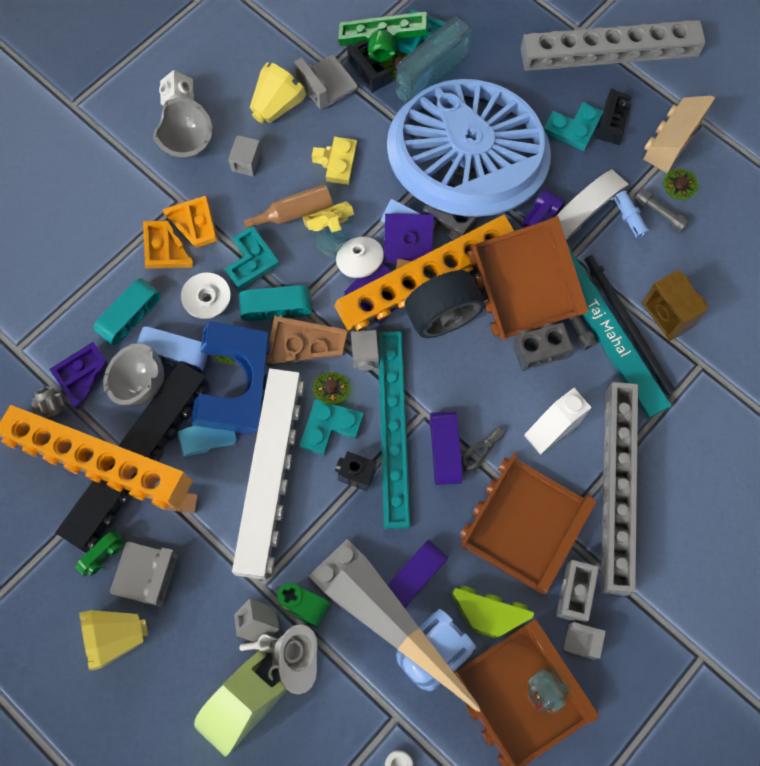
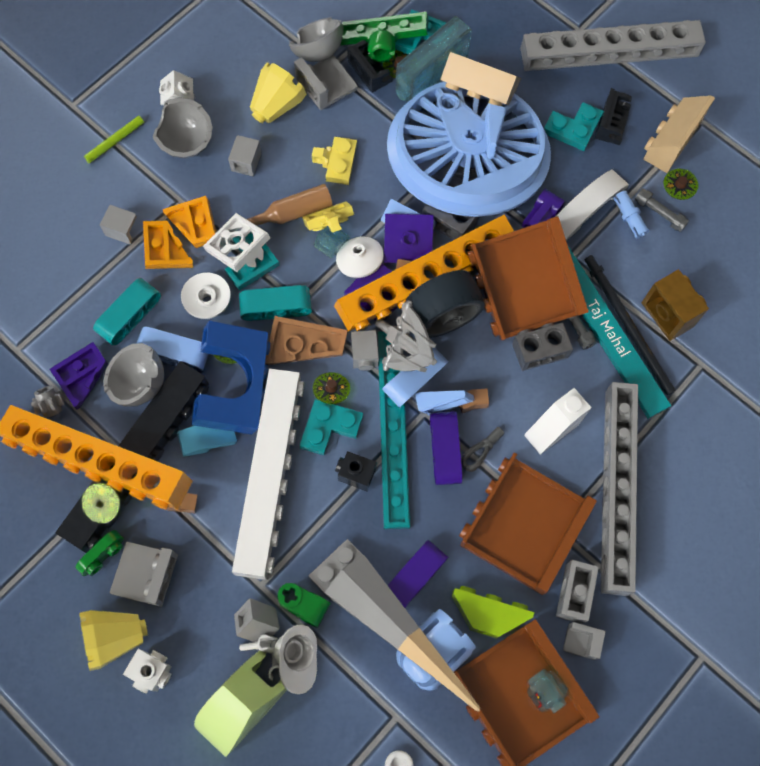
(100, 503): none -> clear neon green piece
(113, 139): none -> lime bar
(118, 224): none -> light grey panel
(139, 671): none -> white brick
(227, 232): none -> white piece
(318, 40): none -> light grey cylinder
(399, 337): none -> light grey bar
(409, 382): none -> light blue beam
(441, 400): none -> light blue slope
(479, 79): none -> tan slope
(480, 400): none -> medium nougat piece
(493, 125): none -> light blue slope

